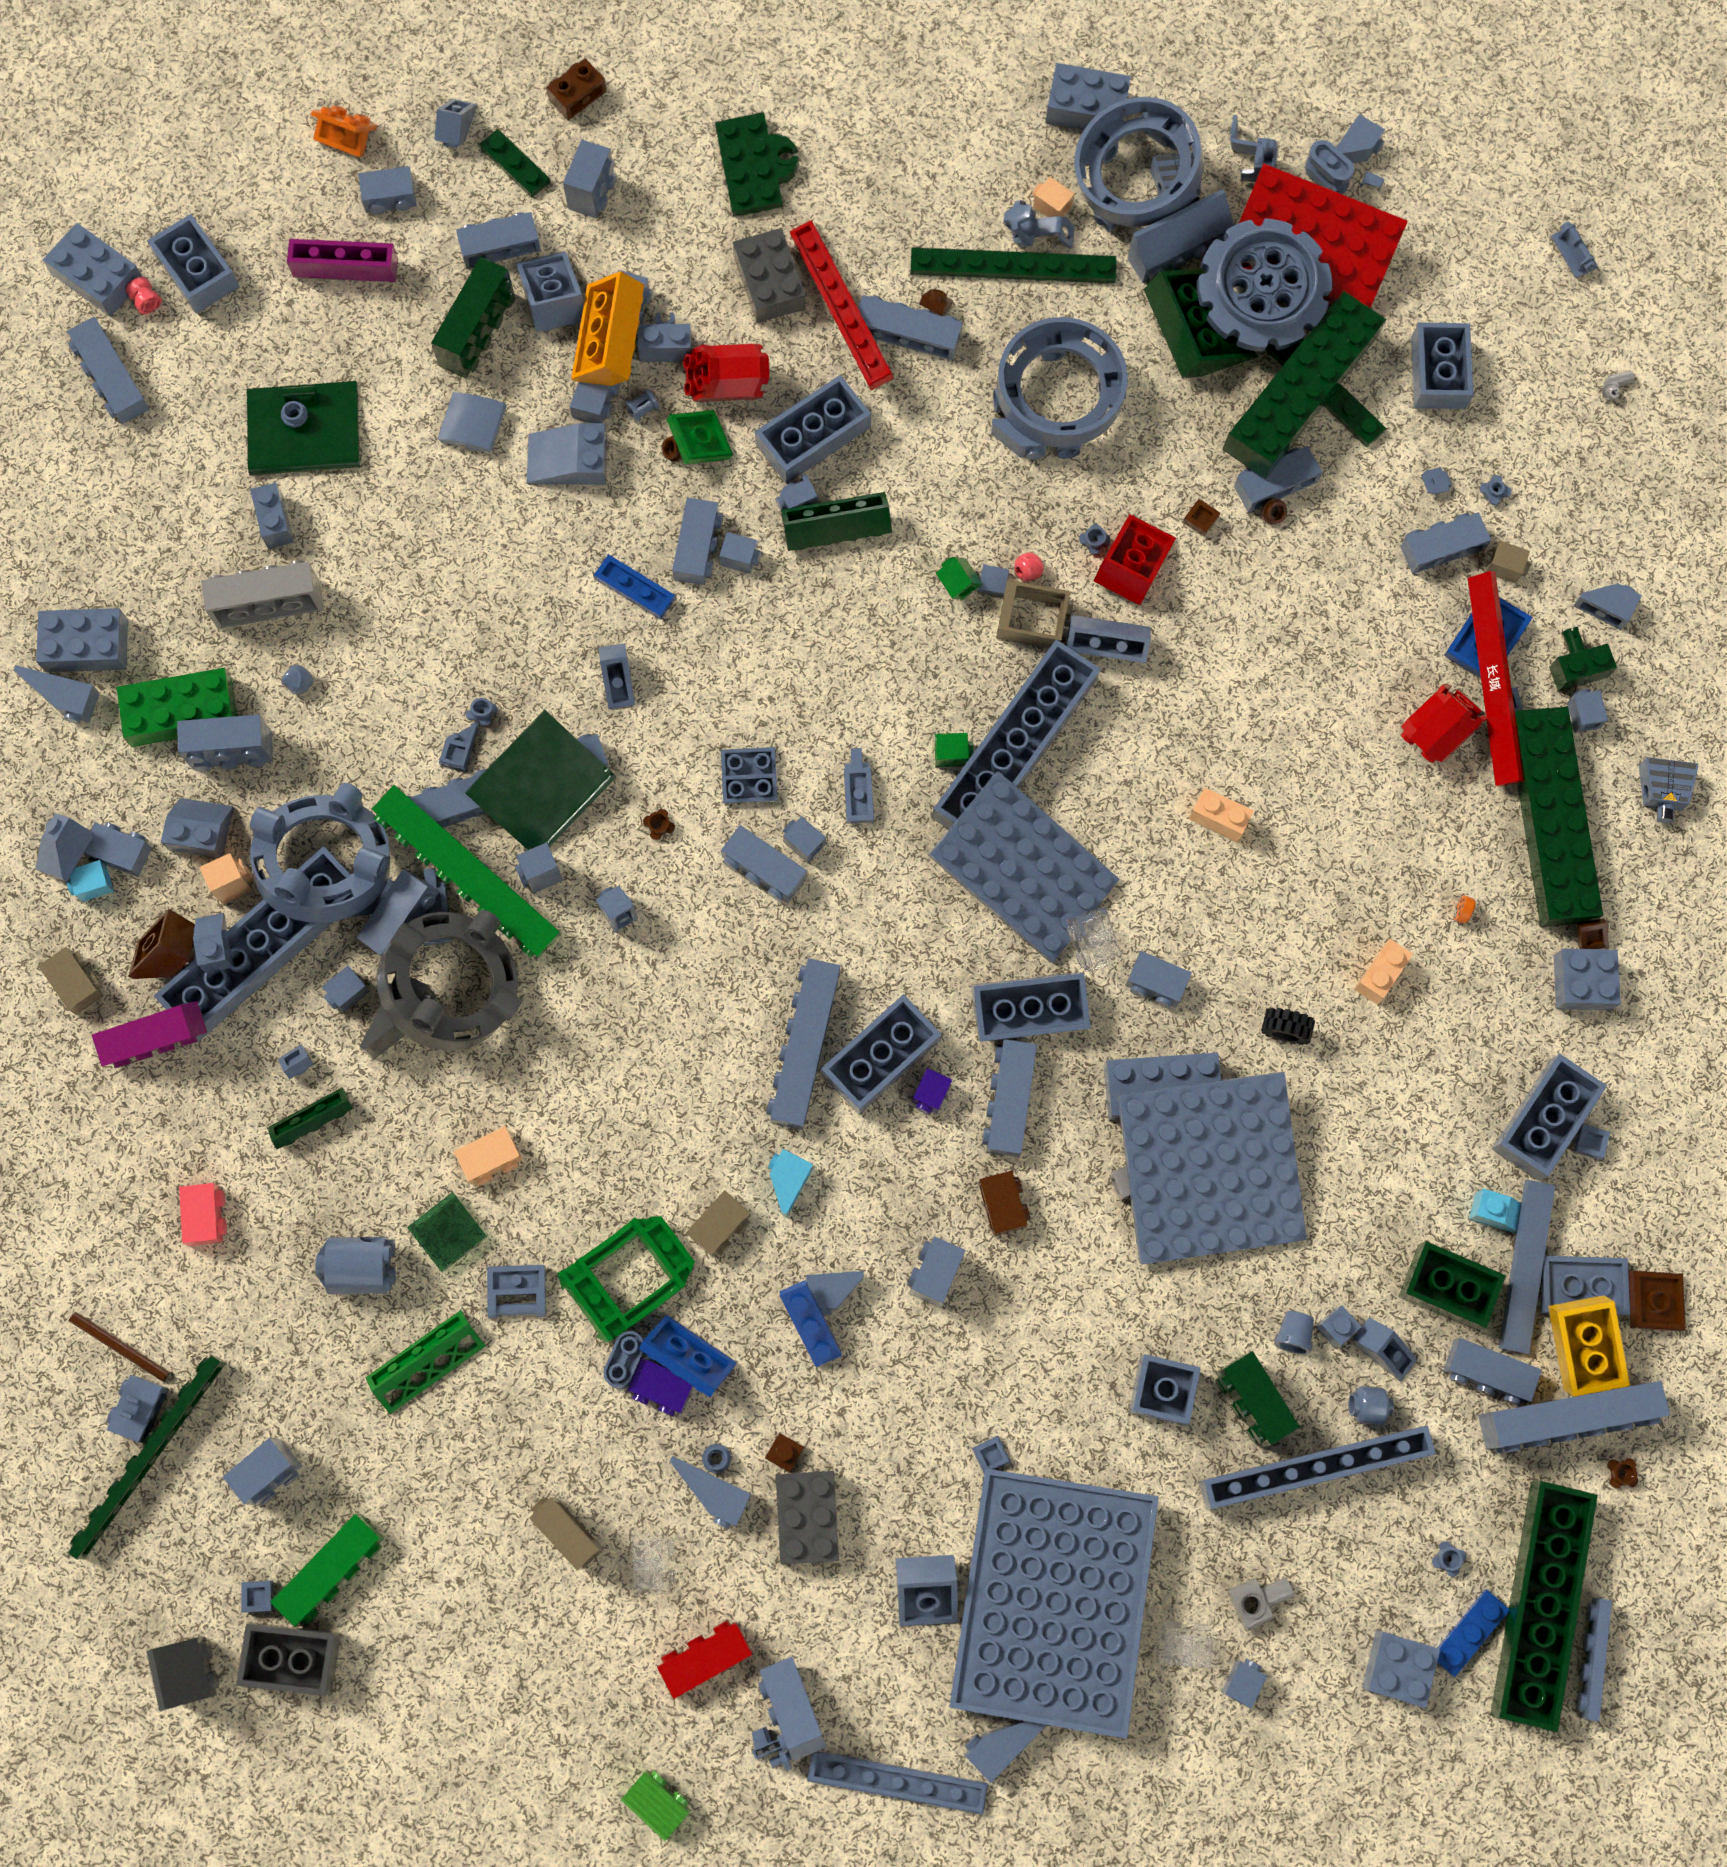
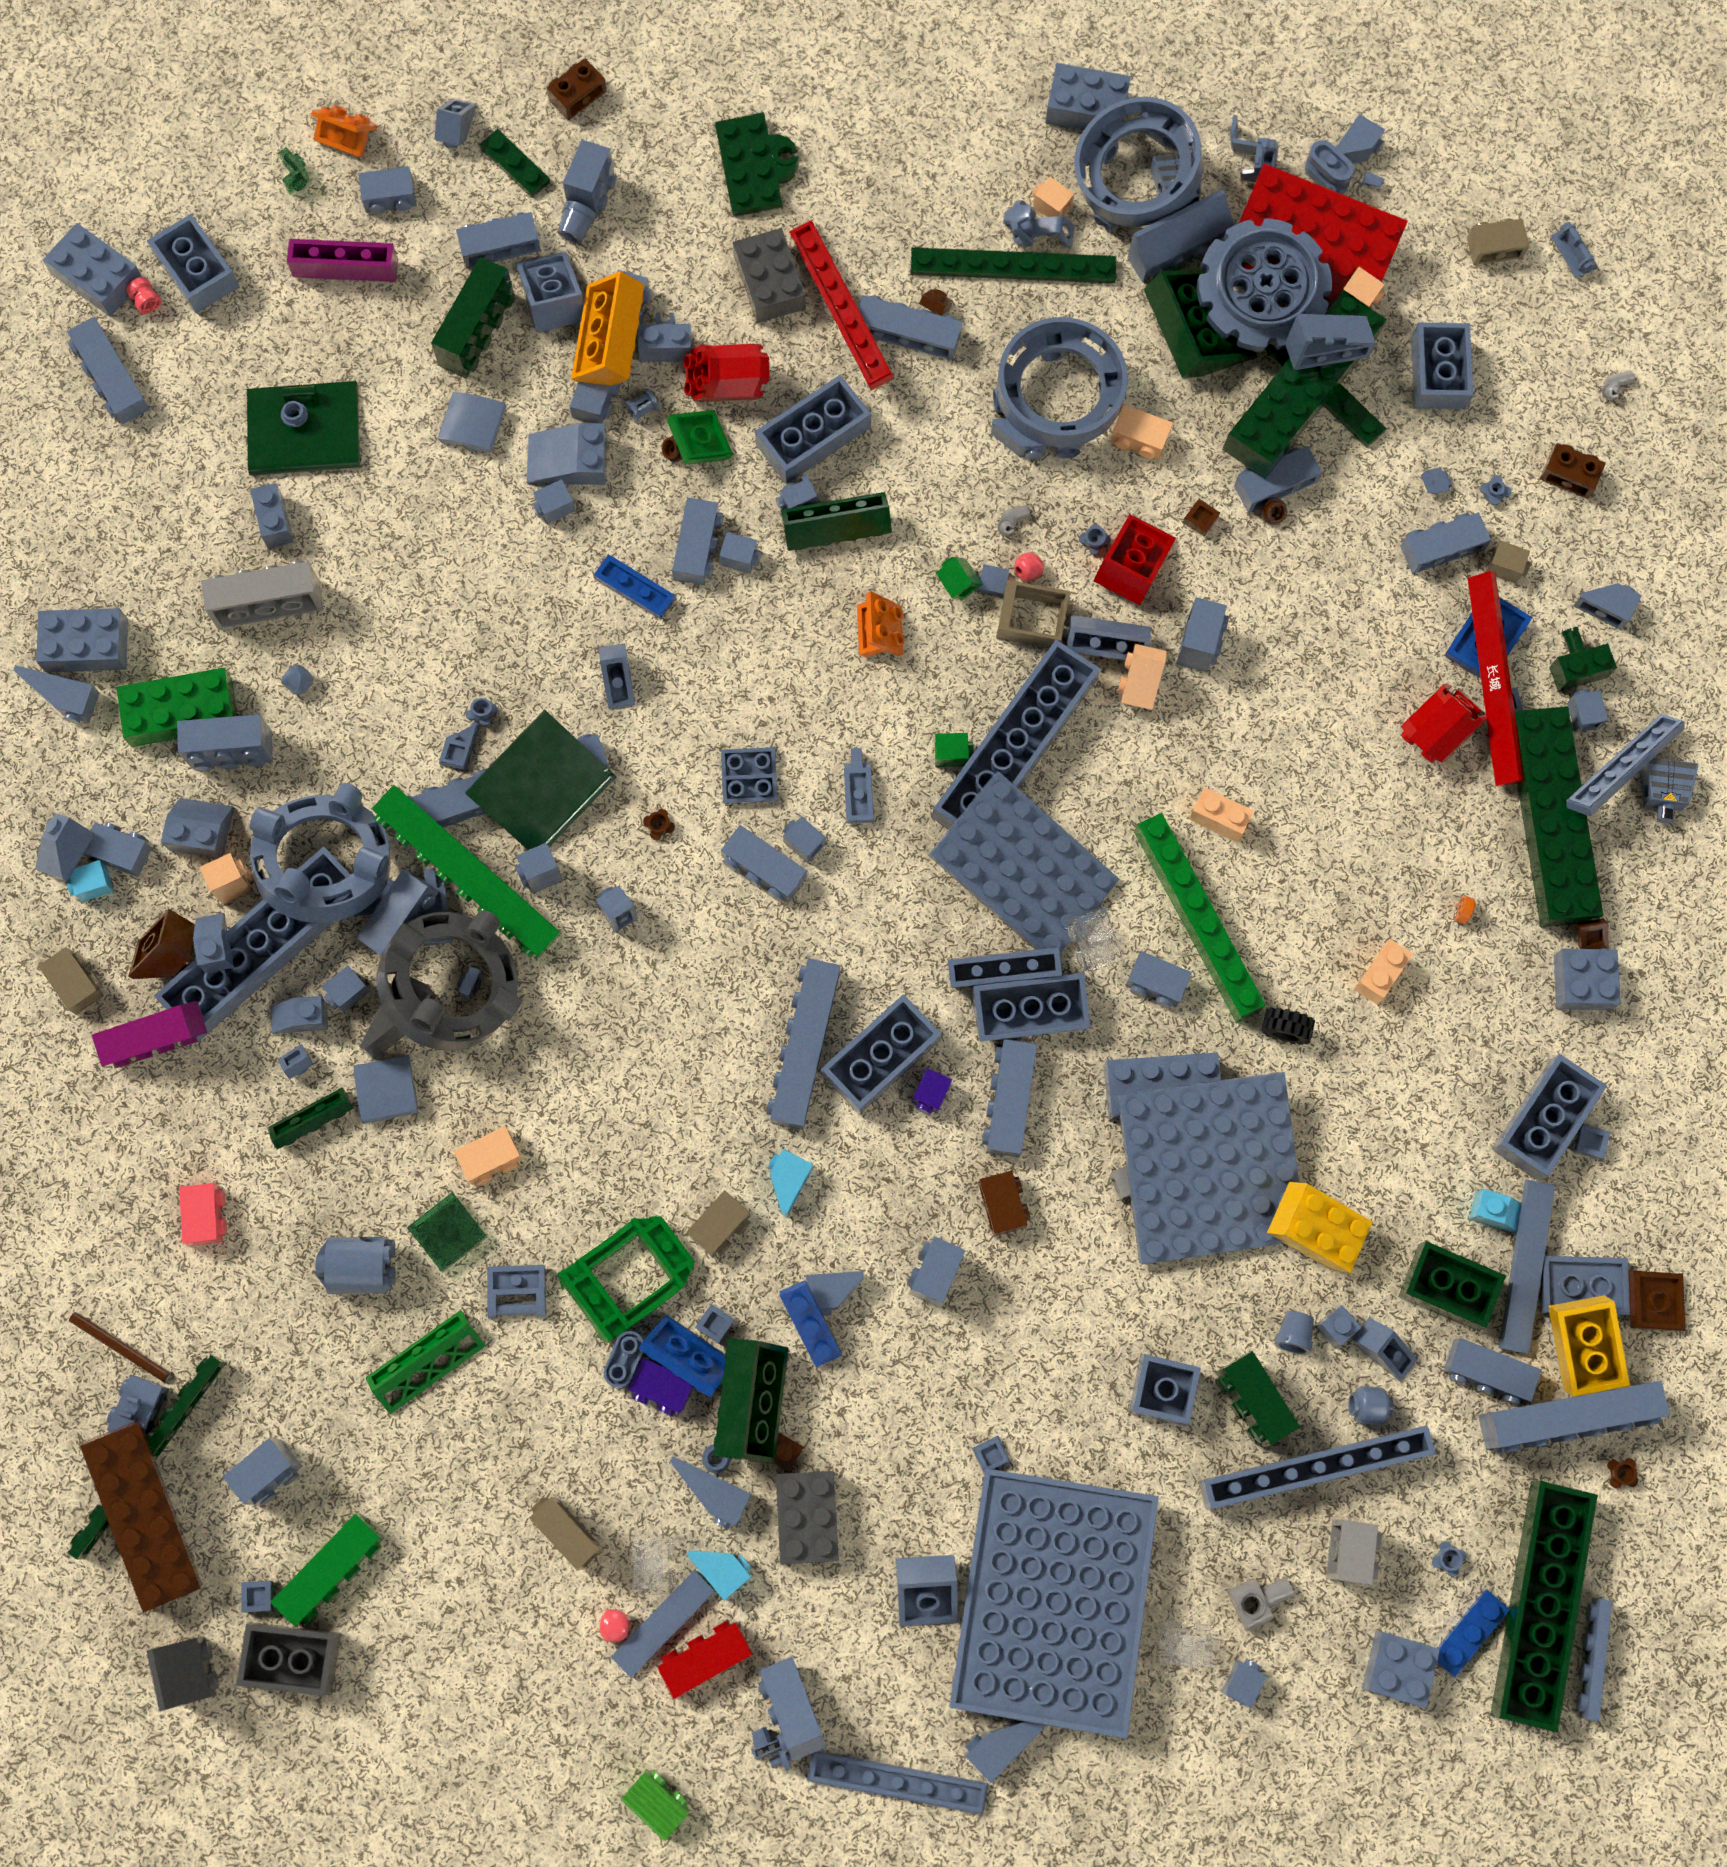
(141, 1515): none -> reddish brown brick
(298, 176): none -> clear green bracket
(299, 1015): none -> sand blue slope
(385, 1089): none -> sand blue slope
(469, 983): none -> sand blue plate
(553, 502): none -> sand blue brick
(575, 221): none -> sand blue piece
(614, 1625): none -> coral piece
(662, 1623): none -> sand blue tile
(715, 1323): none -> sand blue plate
(722, 1570): none -> medium azure slope
(751, 1401): none -> dark green brick
(879, 626): none -> orange bracket
(1005, 967): none -> sand blue brick
(1010, 517): none -> light grey arm
(1141, 432): none -> light nougat brick
(1143, 676): none -> light nougat brick
(1199, 918): none -> green brick
(1203, 635): none -> sand blue brick
(1319, 1227): none -> yellow brick
(1328, 340): none -> sand blue wedge
(1353, 1552): none -> light grey brick
(1365, 288): none -> light nougat brick
(1497, 241): none -> dark tan brick
(1572, 470): none -> reddish brown brick
(1625, 765): none -> sand blue tile

